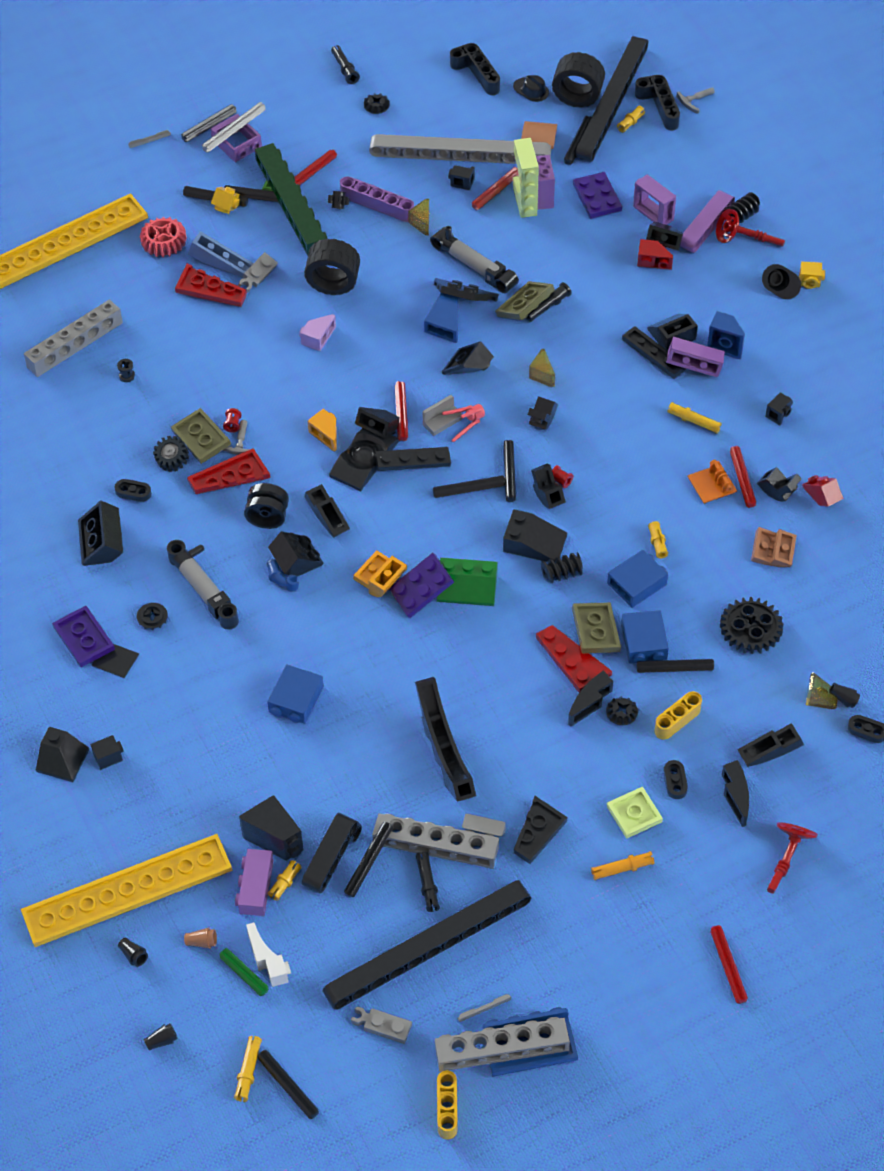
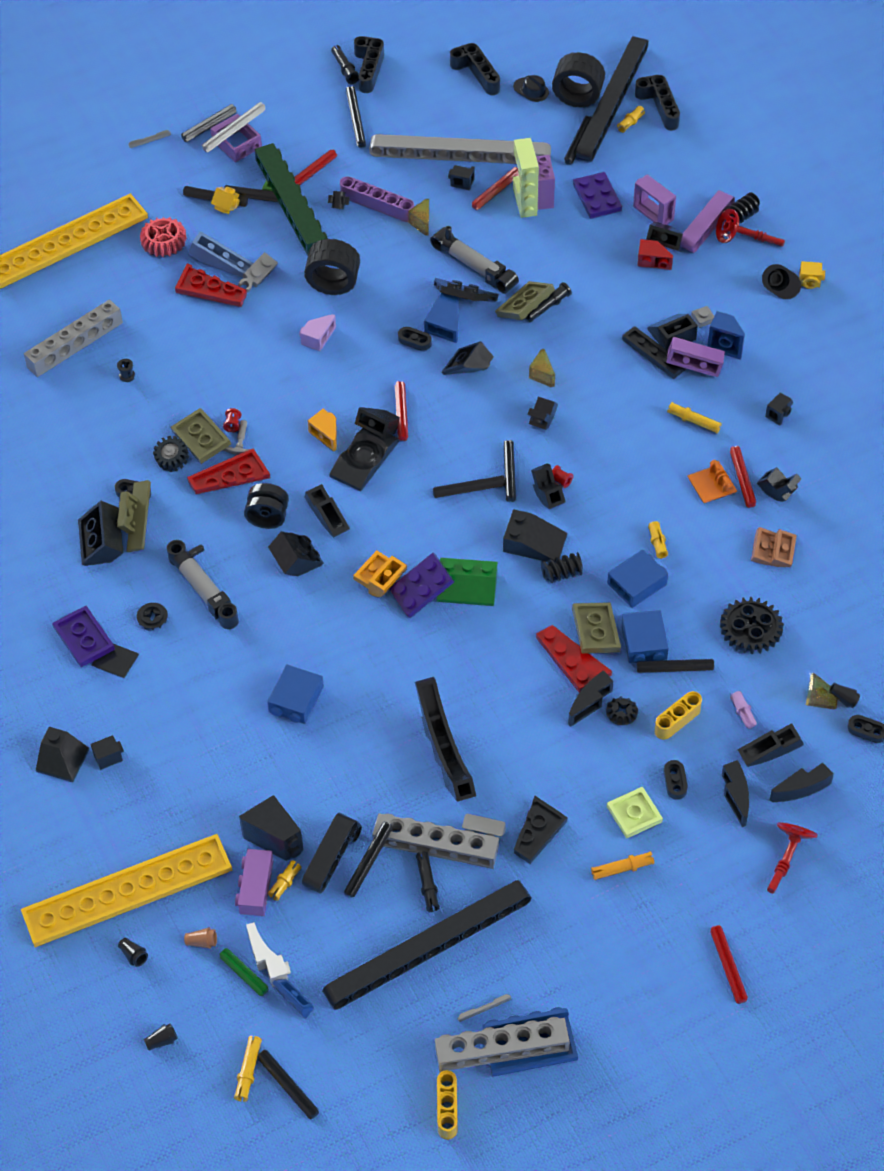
(134, 514): none -> olive bracket
(277, 577): blue piece -> none
(293, 996): none -> blue slope
(355, 115): none -> black axle
(373, 54): none -> black beam
(376, 108): black gear -> none
(383, 1024): light grey plate -> none
(413, 458): black plate -> none
(414, 338): none -> black plate
(435, 421): light grey panel -> none
(473, 413): coral plant -> none
(540, 132): nougat slope -> none
(685, 100): light grey piece -> none
(702, 316): none -> light grey plate
(743, 709): none -> lavender axle
(802, 784): none -> black slope
(823, 490): slope -> none

